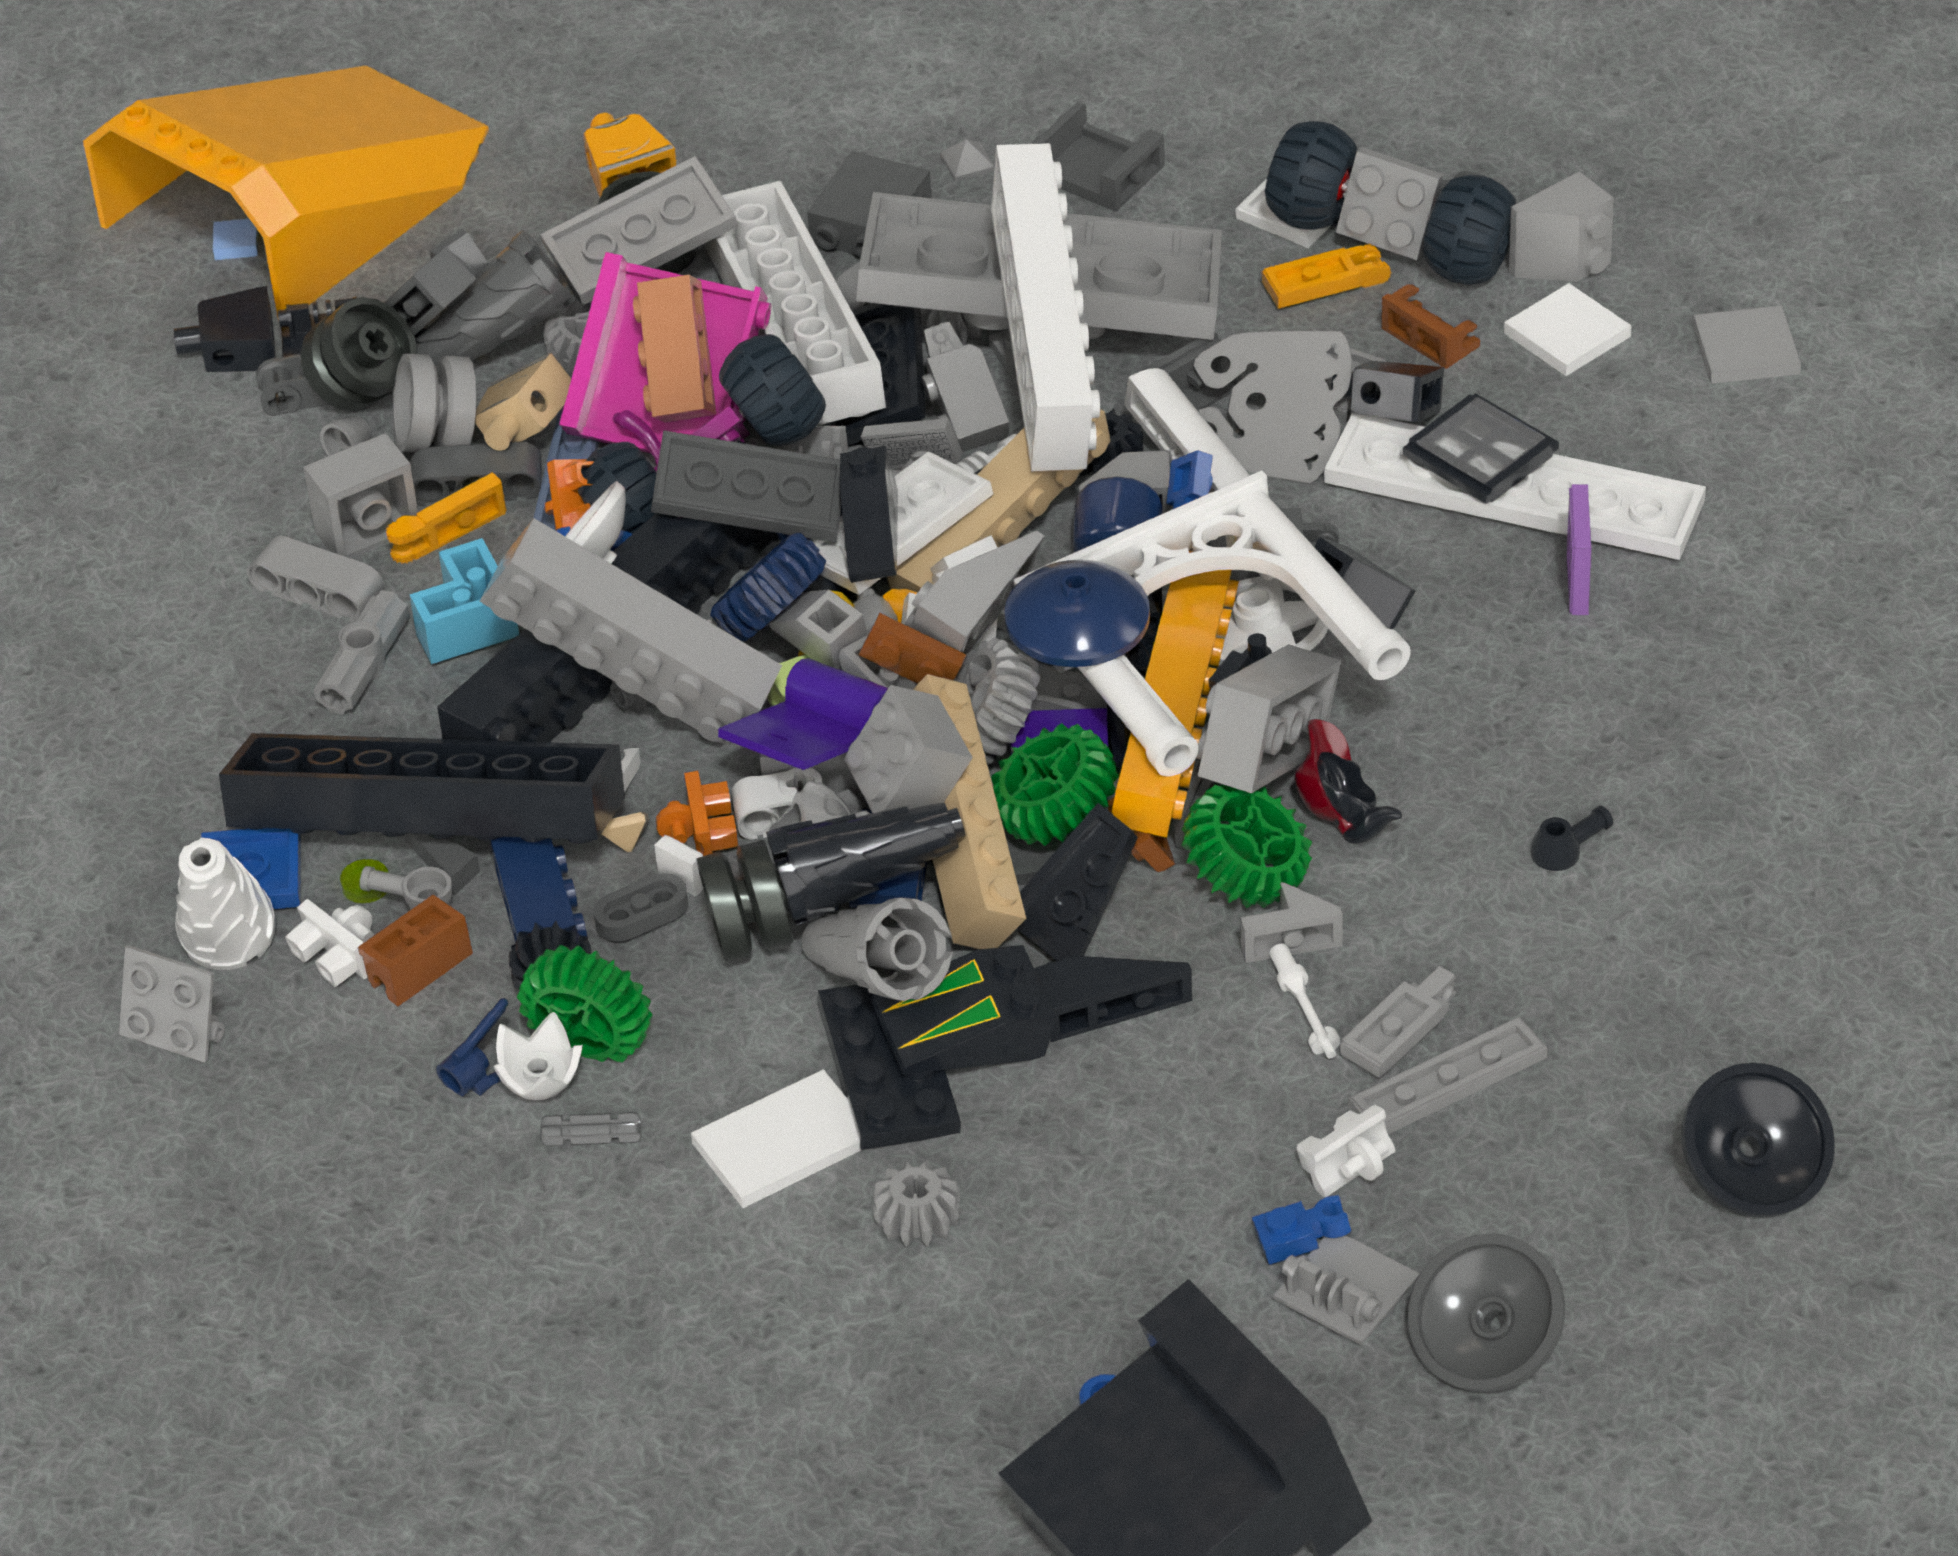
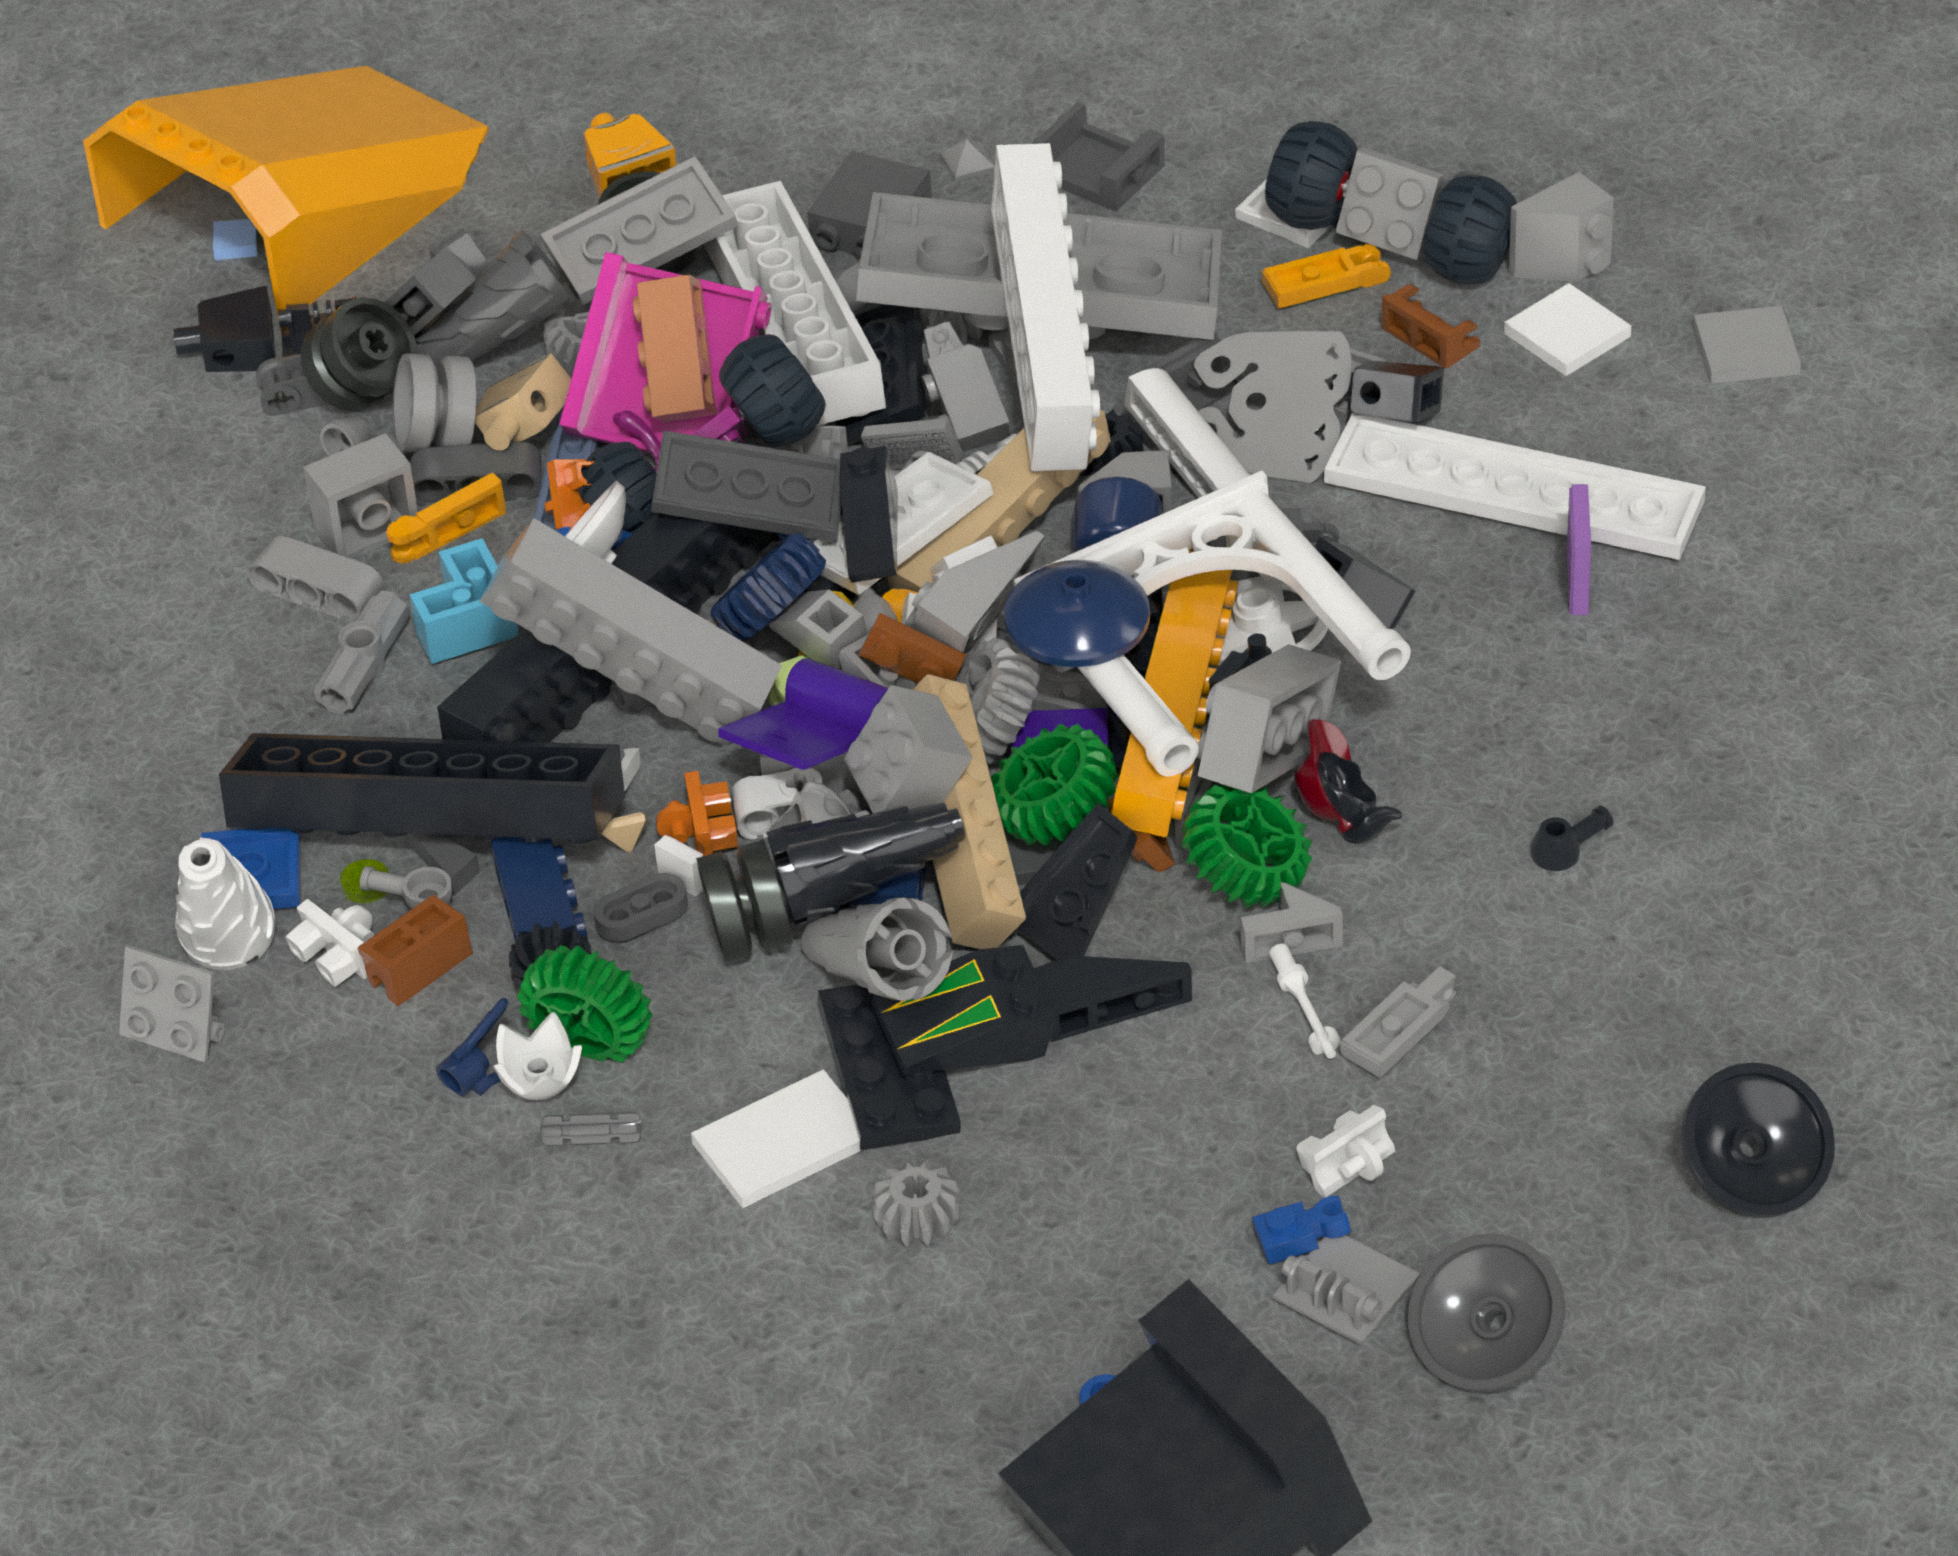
(1189, 478): blue plate -> none
(1453, 1074): light grey tile -> none
(1480, 448): piece -> none

